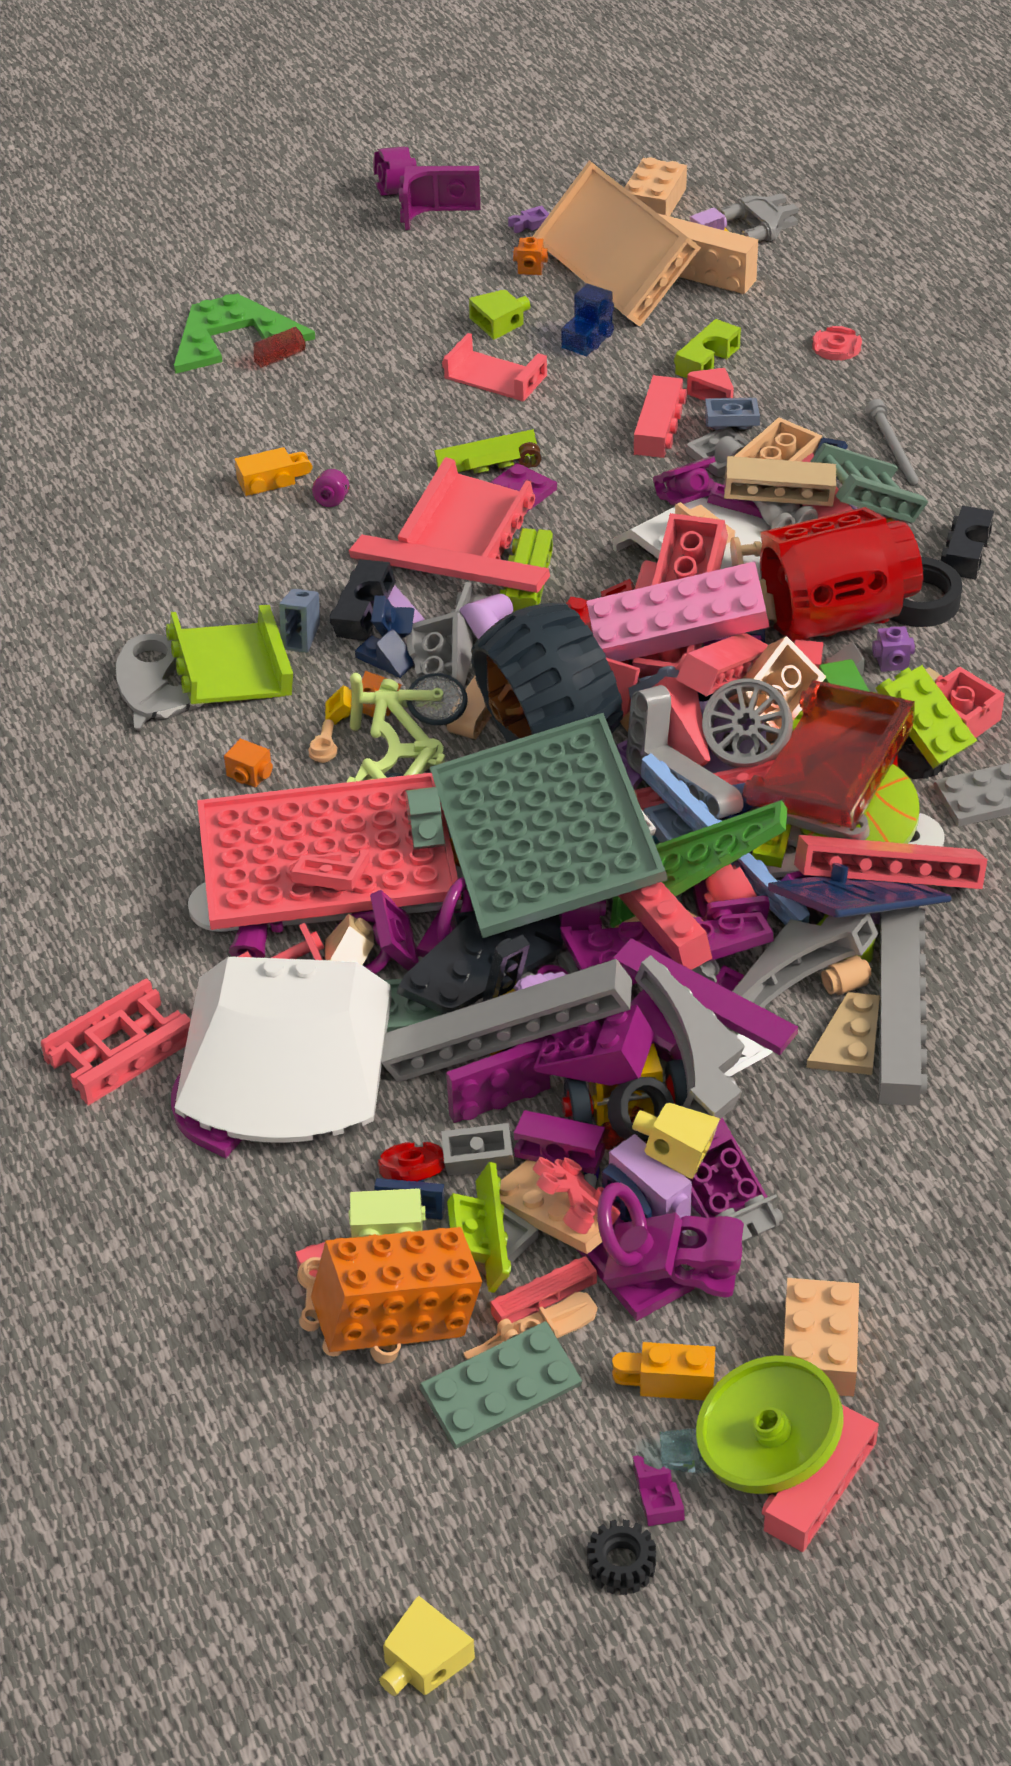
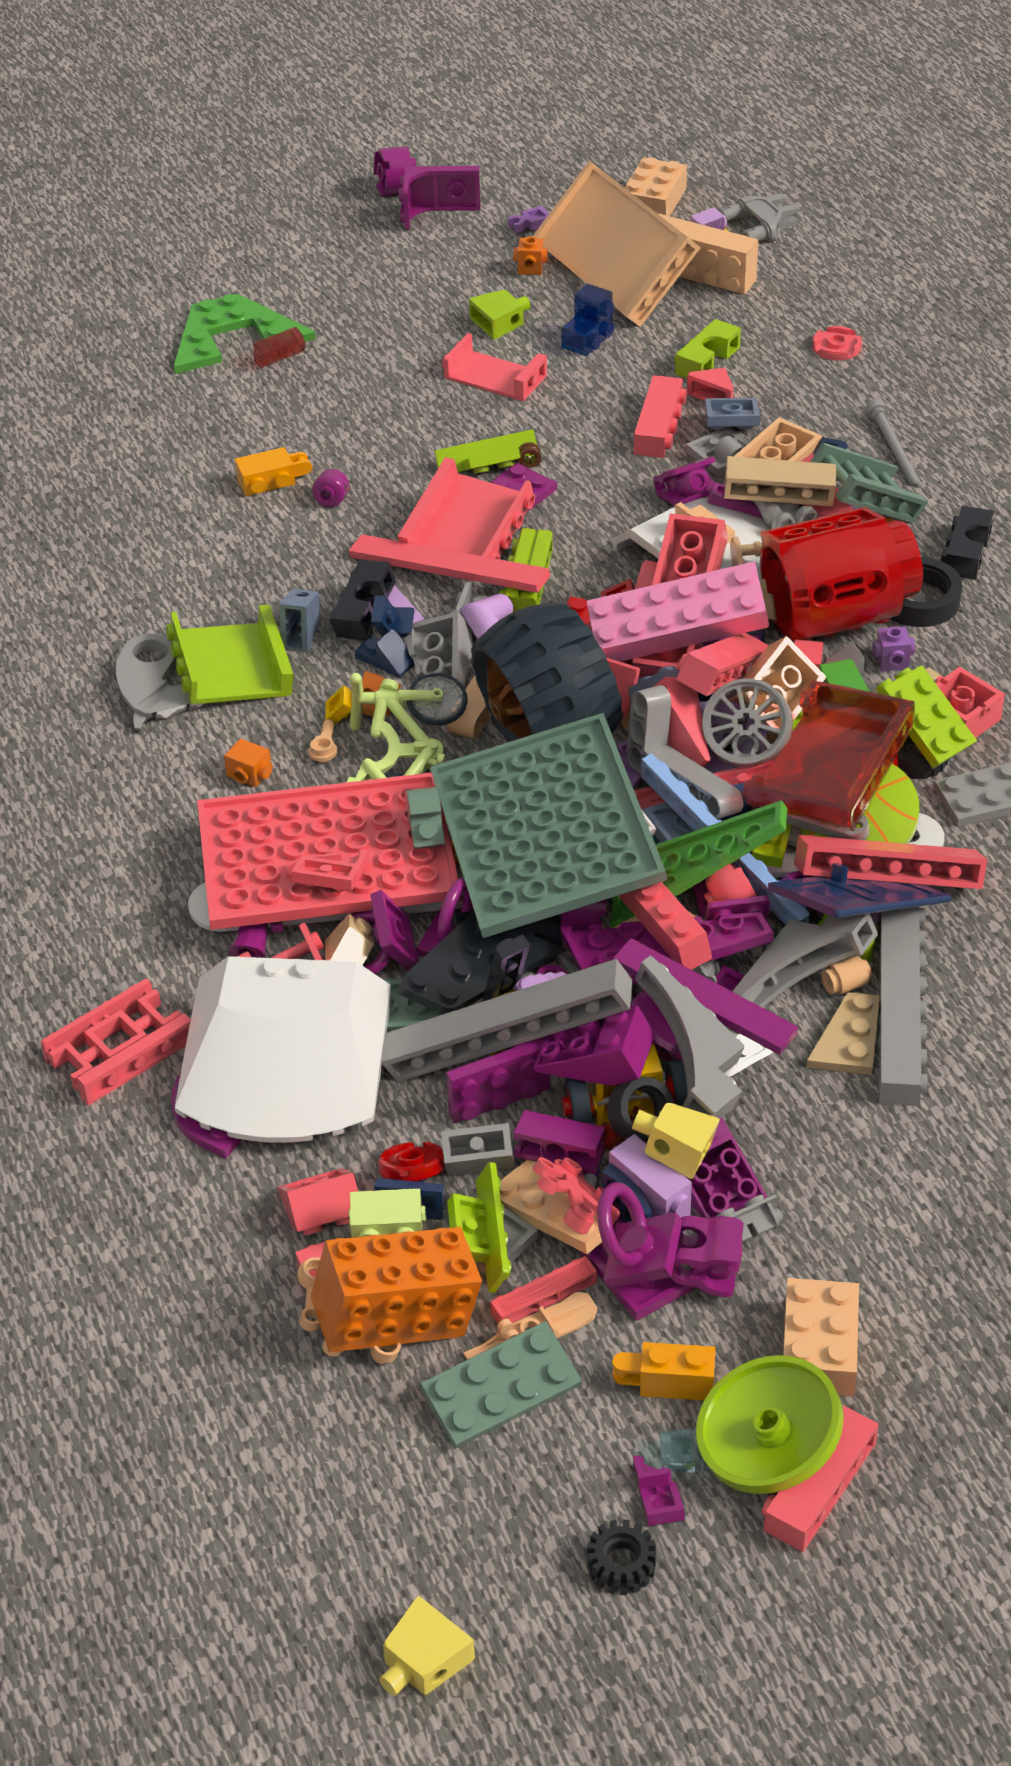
(318, 1200): none -> coral slope

